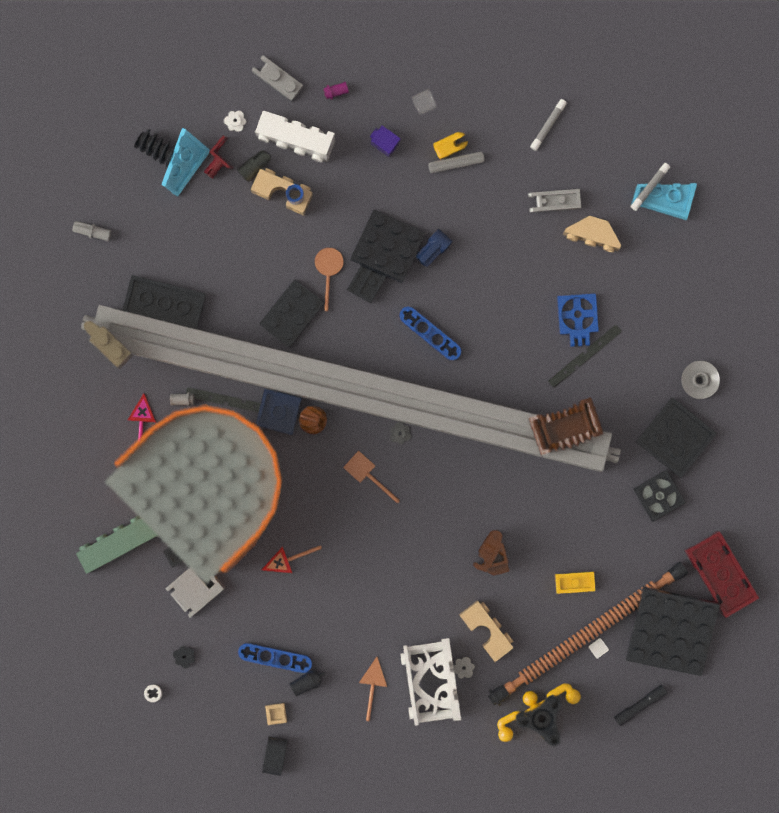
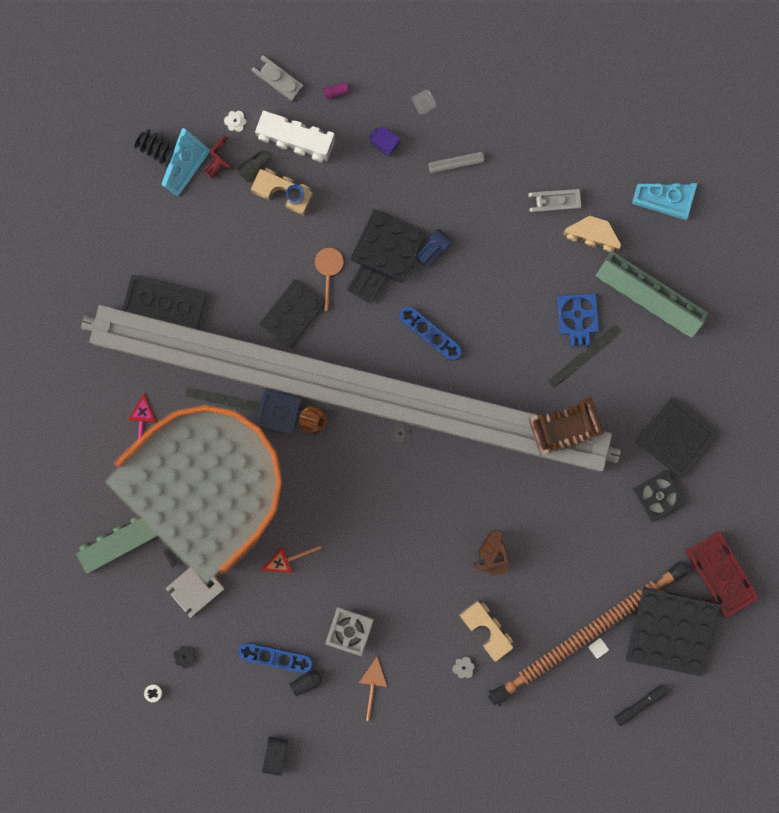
(92, 231): light grey axle -> none
(108, 344): dark tan hinge -> none
(182, 399): light grey pin -> none
(276, 713): tan tile -> none
(349, 631): none -> light grey piece
(360, 467): nougat piece -> none
(442, 658): white fence -> none
(448, 146): yellow piece -> none
(529, 718): wheel -> none
(548, 125): light grey bar -> none
(575, 582): yellow plate -> none
(650, 186): light grey bar -> none
(651, 294): none -> sand green brick
(709, 376): light grey dish -> none

